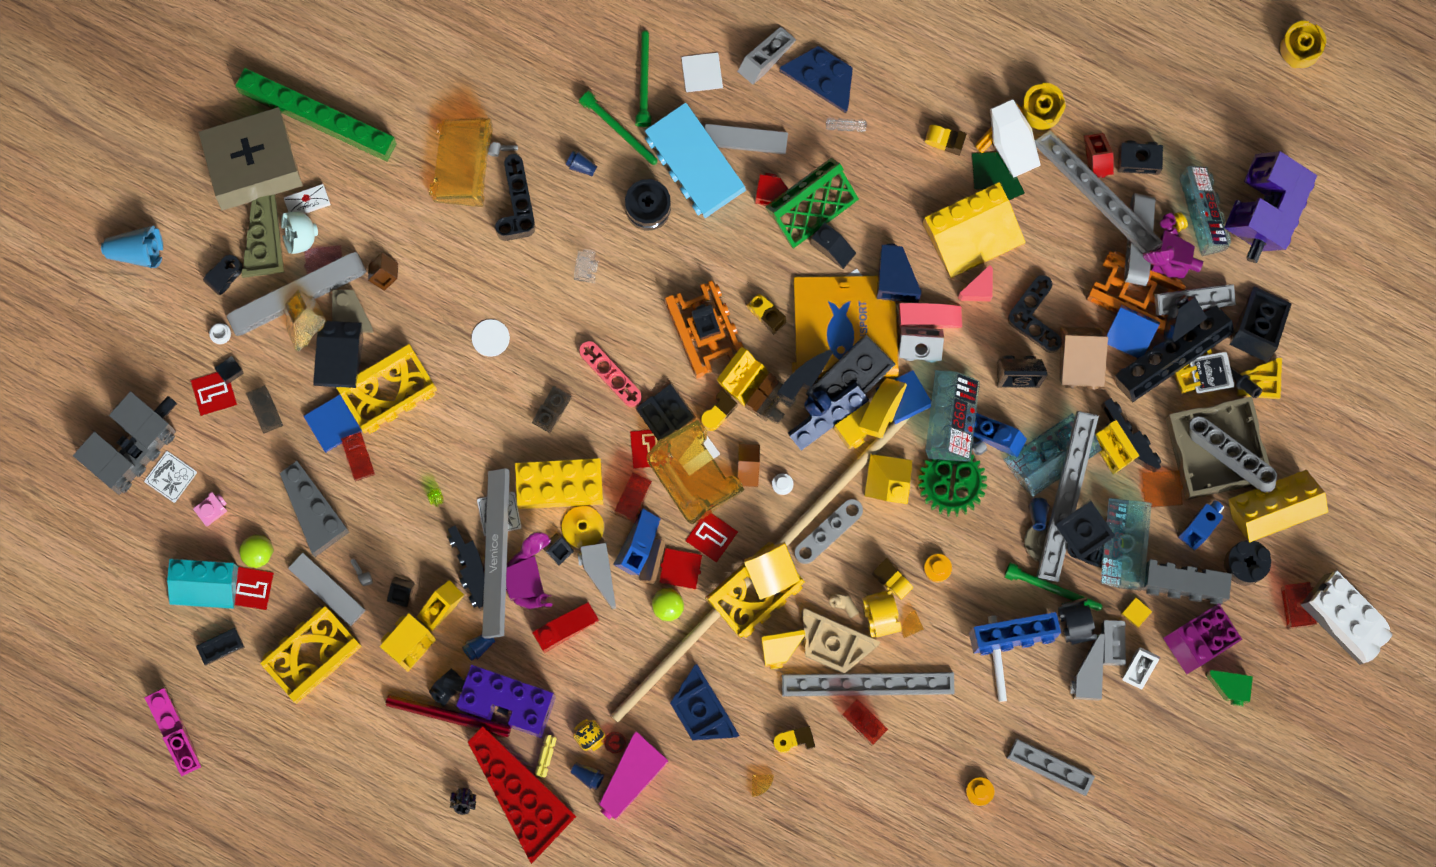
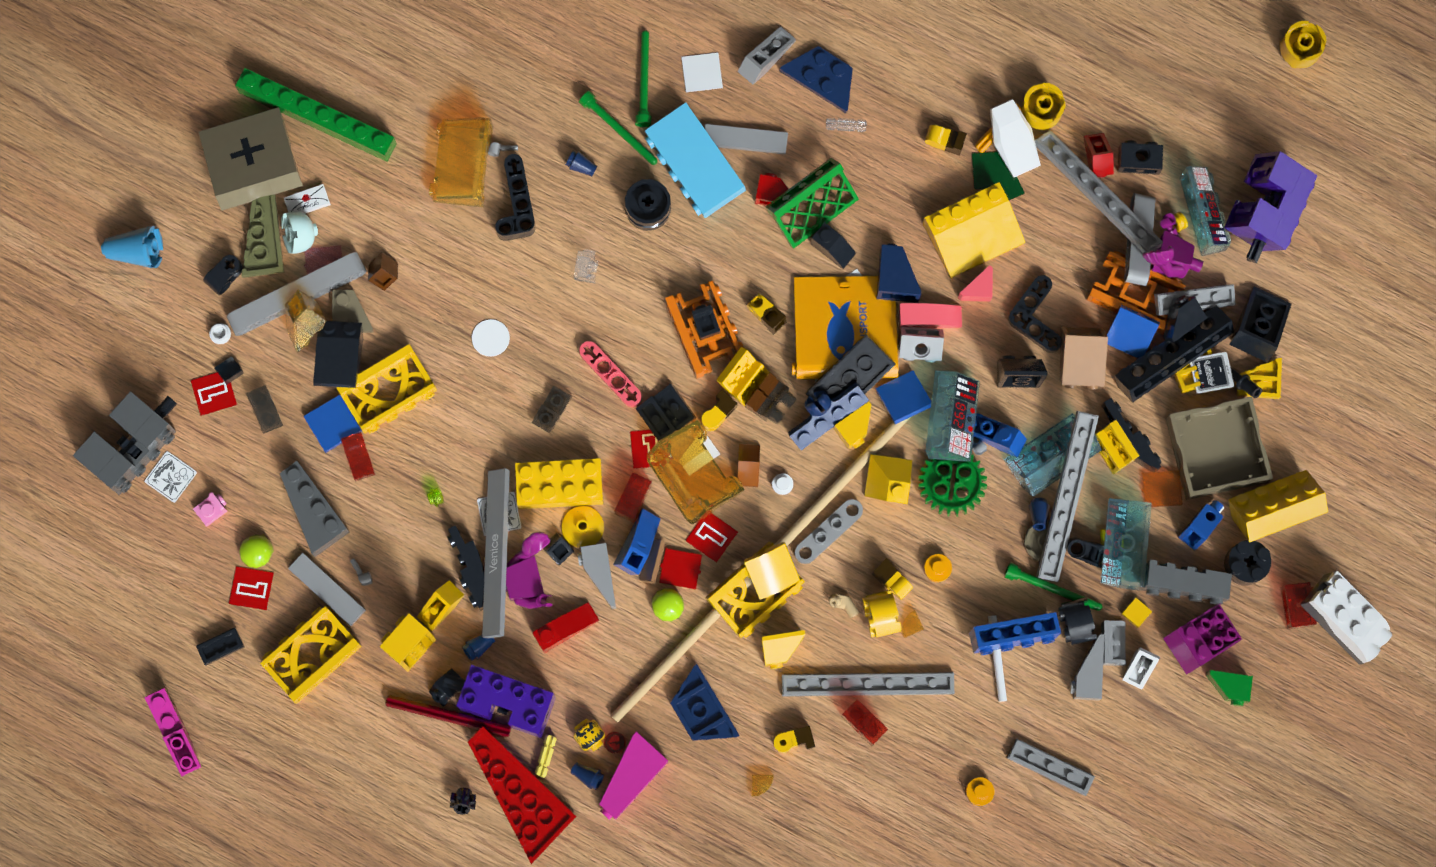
(202, 583): teal slope -> none
(400, 591): black slope -> none
(804, 376): black slope -> none
(834, 643): tan wing -> none
(882, 408): yellow slope -> none
(1085, 530): black panel -> none
(1237, 462): light grey beam -> none

